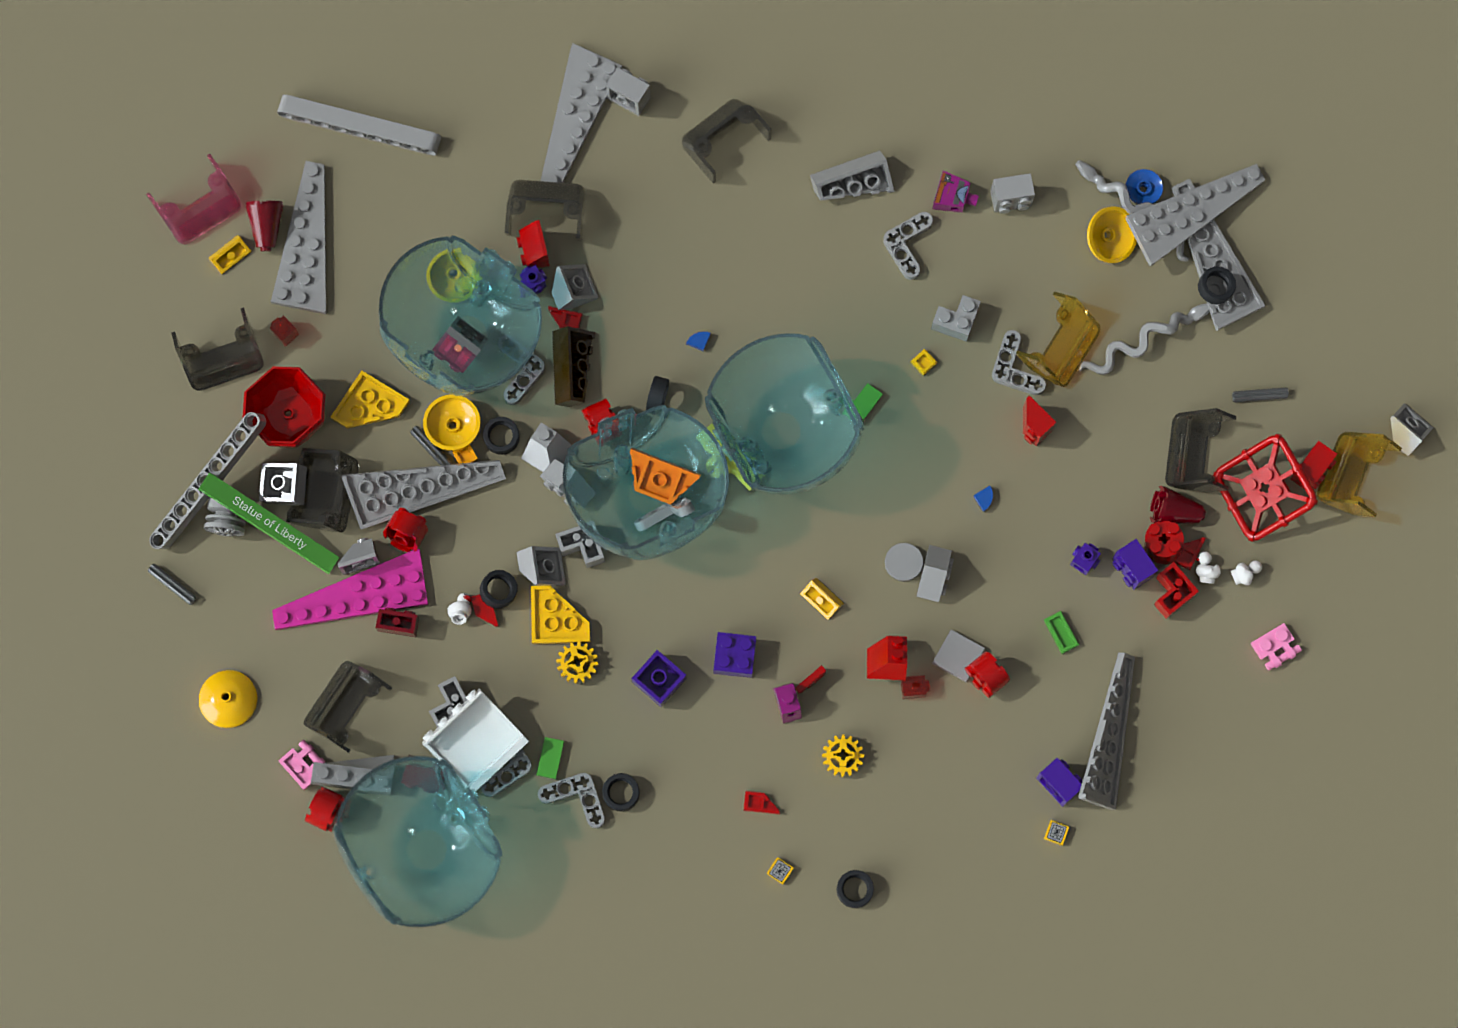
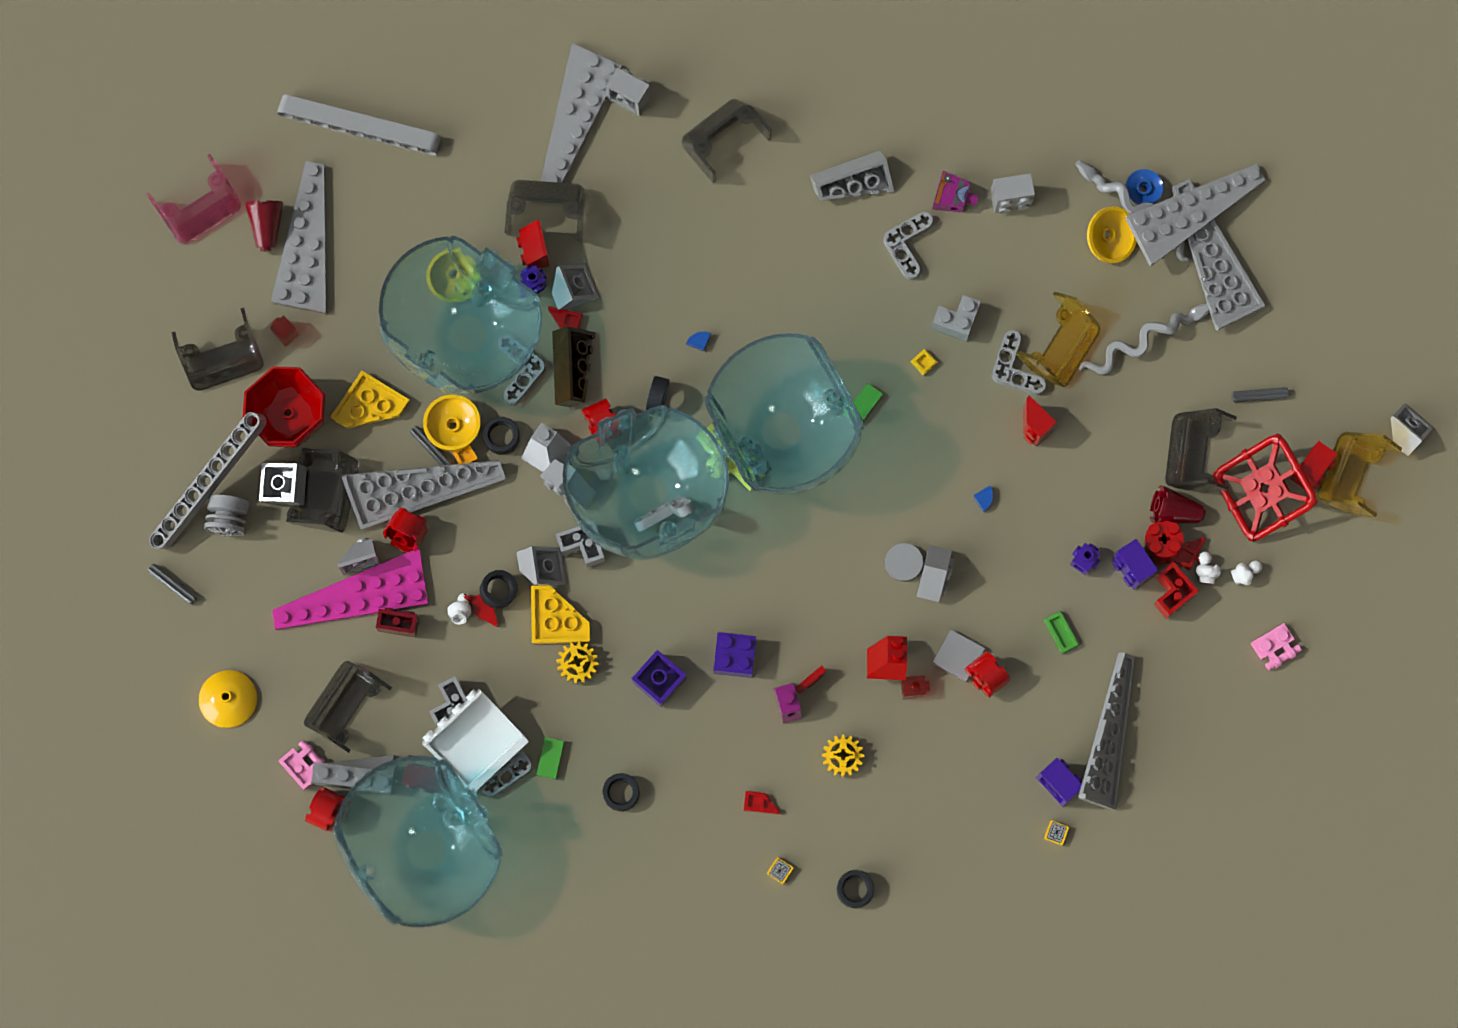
(229, 254): yellow slope -> none
(268, 523): bright green tile -> none
(459, 345): piece -> none
(583, 793): light grey beam -> none
(659, 477): orange wing -> none
(821, 598): yellow slope -> none
(1223, 273): black tyre -> none

